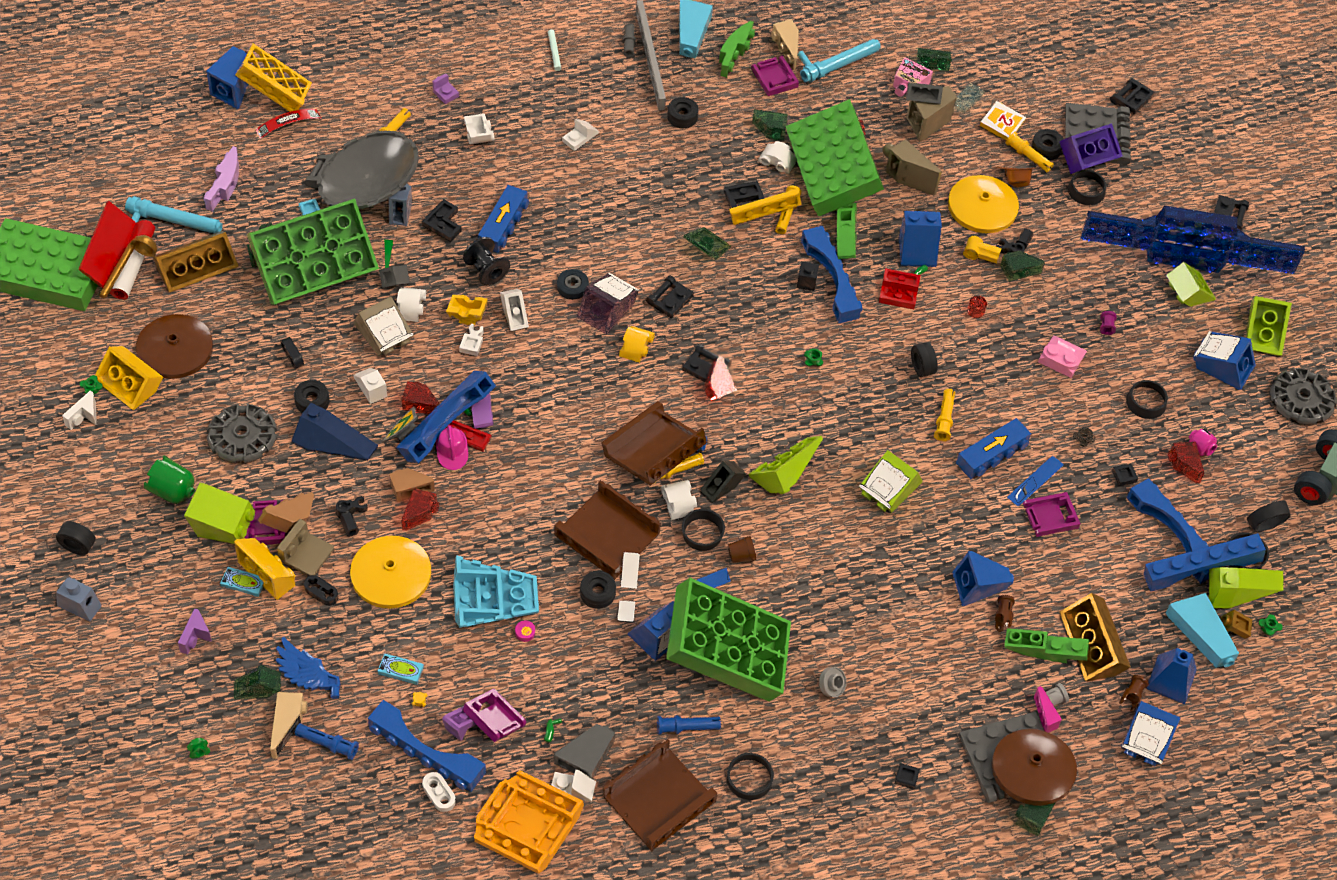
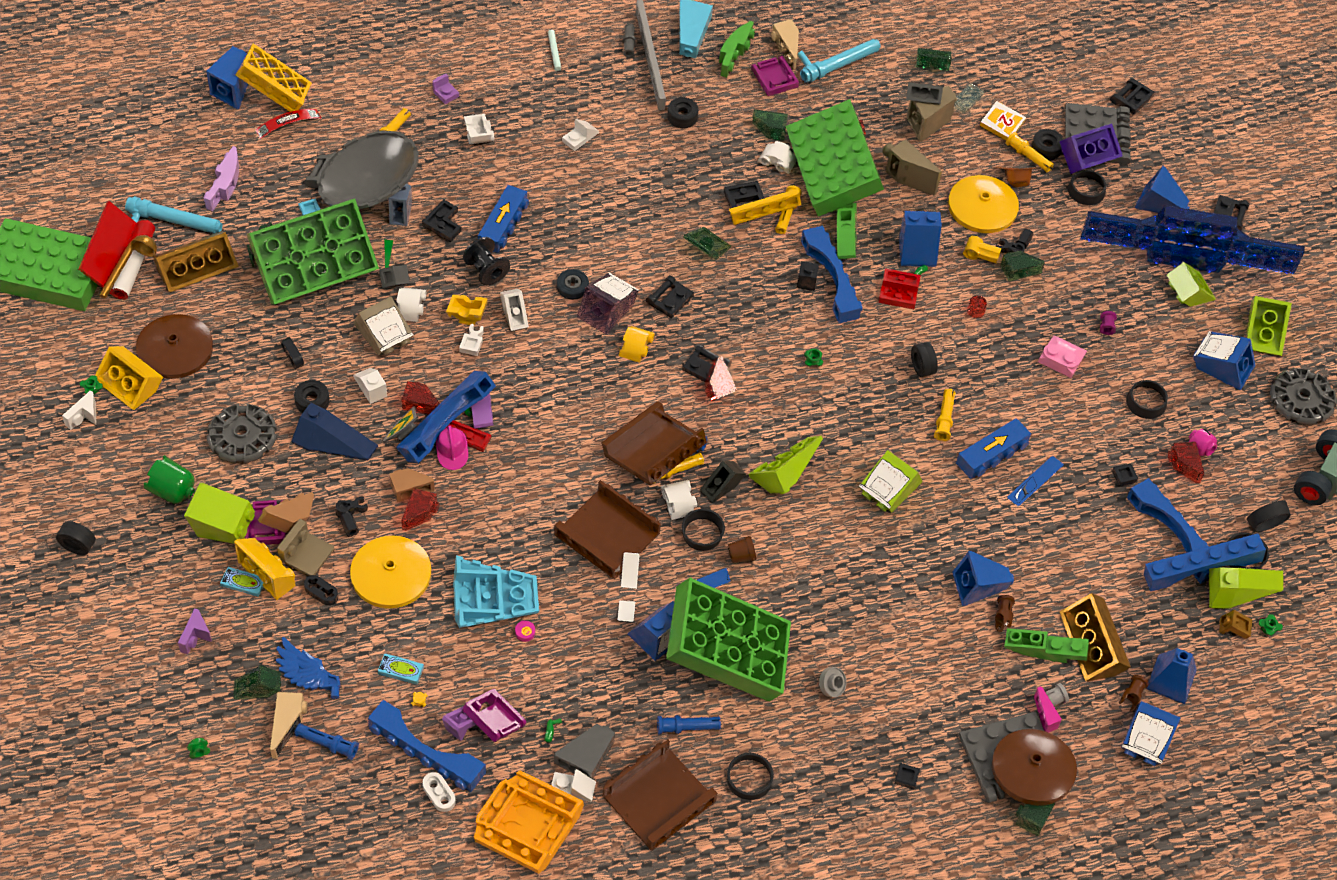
(74, 598): sand blue torso -> none
(601, 579): black tyre -> none
(910, 72): torso -> none
(1047, 517): magenta container -> none
(1086, 432): clear smoke plate -> none
(1161, 191): none -> blue slope
(1204, 629): medium azure slope -> none

